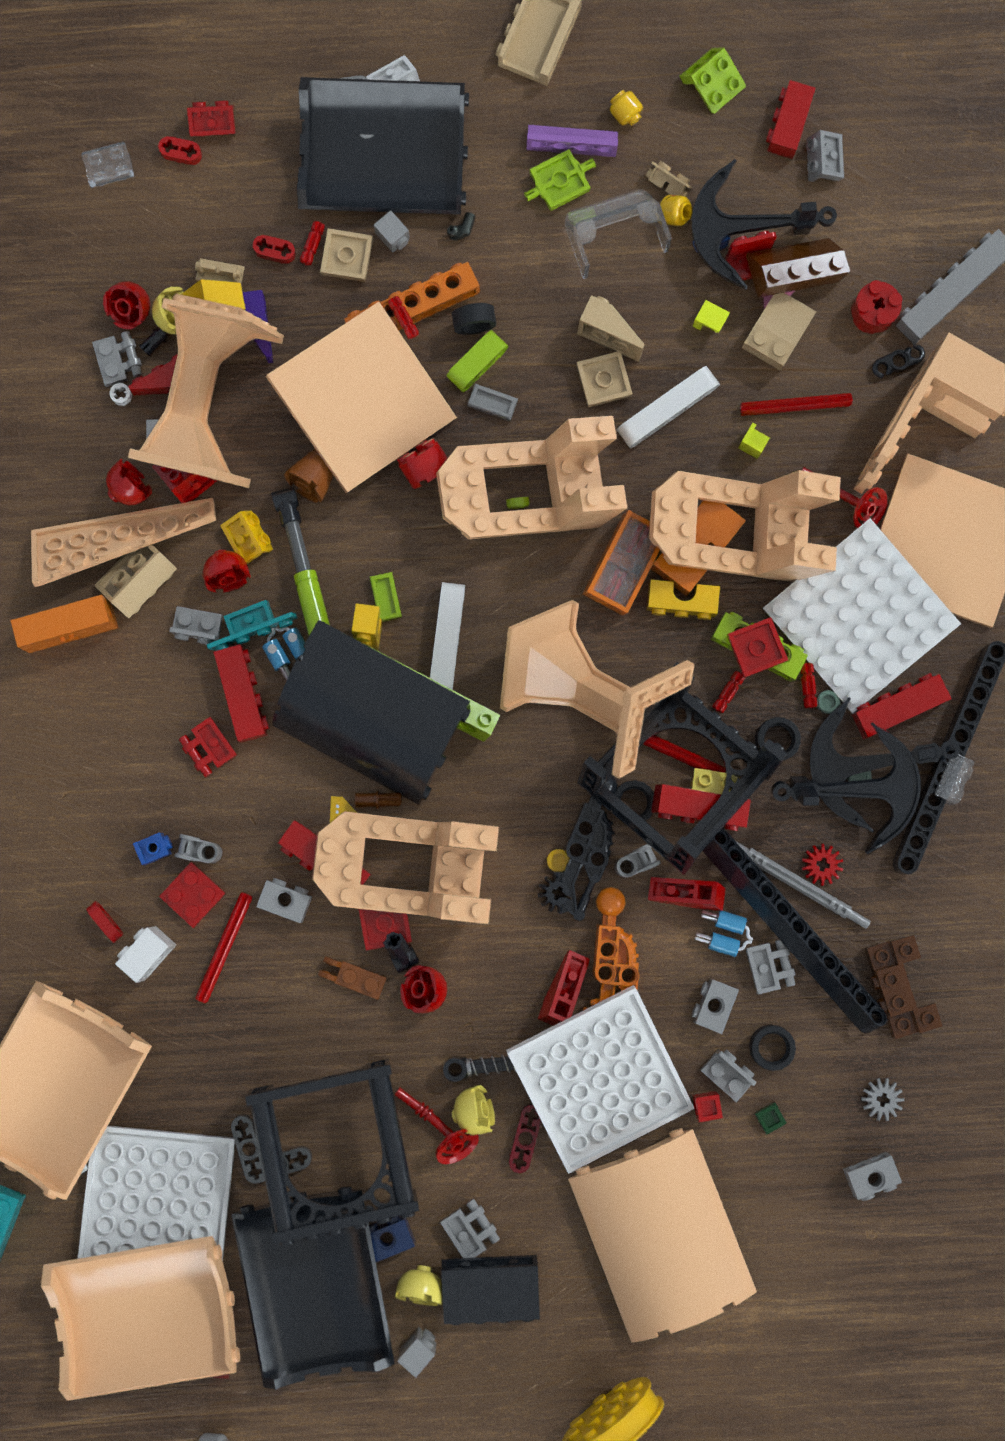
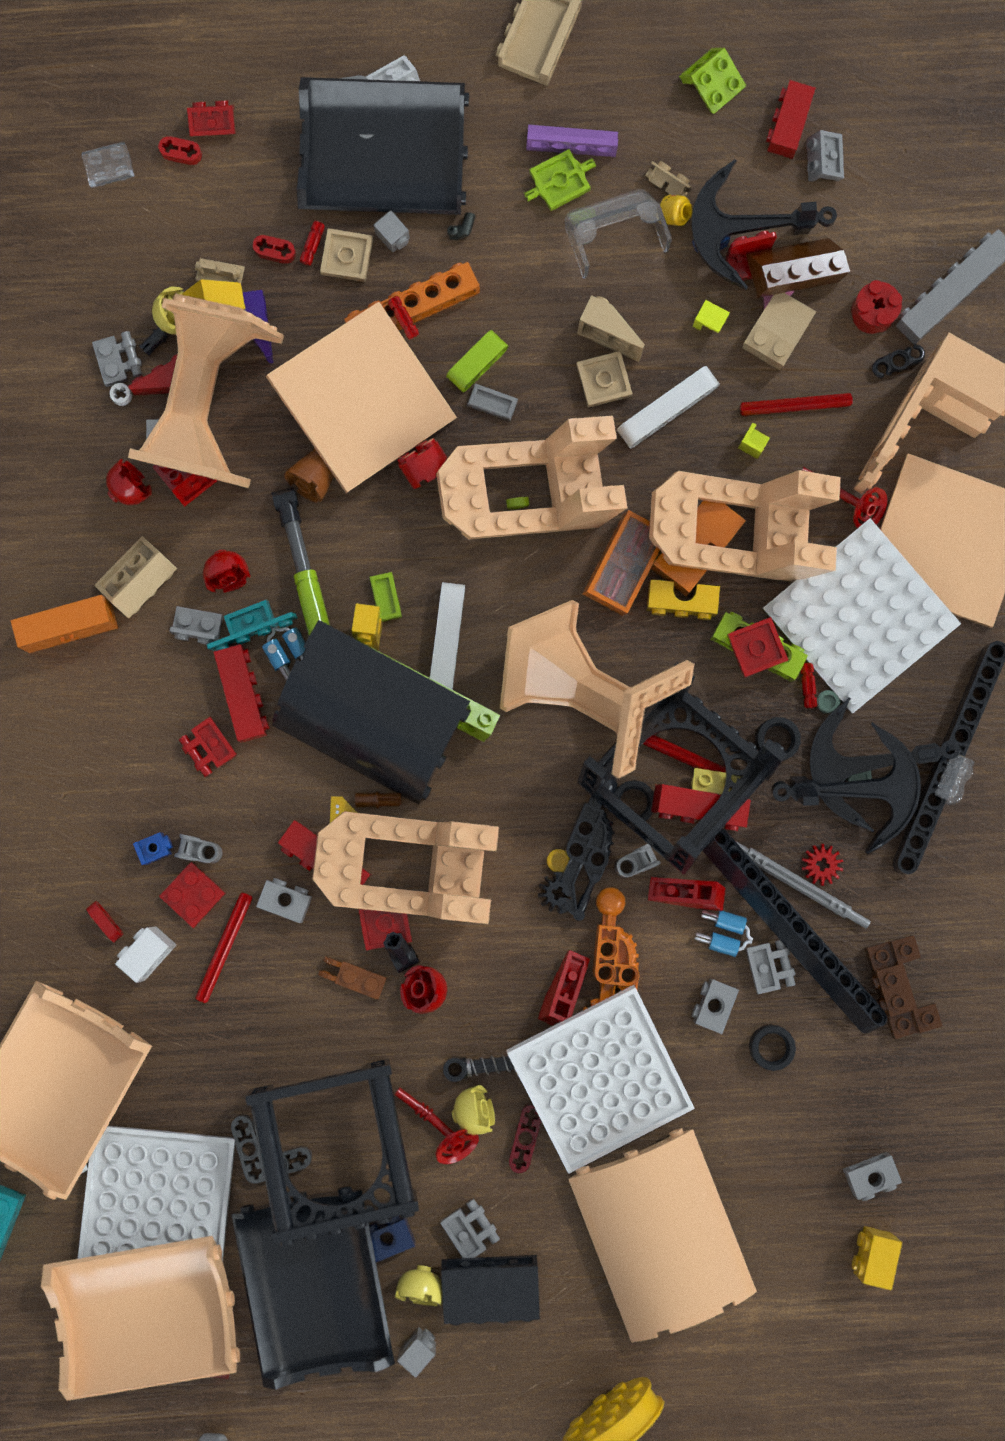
(84, 544): light nougat wing -> none
(127, 304): red cylinder -> none
(246, 535): yellow bracket -> none
(474, 318): black tyre -> none
(626, 108): yellow head -> none
(707, 1106): red brick -> none
(728, 692): red axle -> none
(728, 1075): light grey bracket -> none
(770, 1118): dark green tile -> none
(876, 1257): none -> yellow brick
(877, 1091): light grey gear -> none
(901, 706): red brick -> none

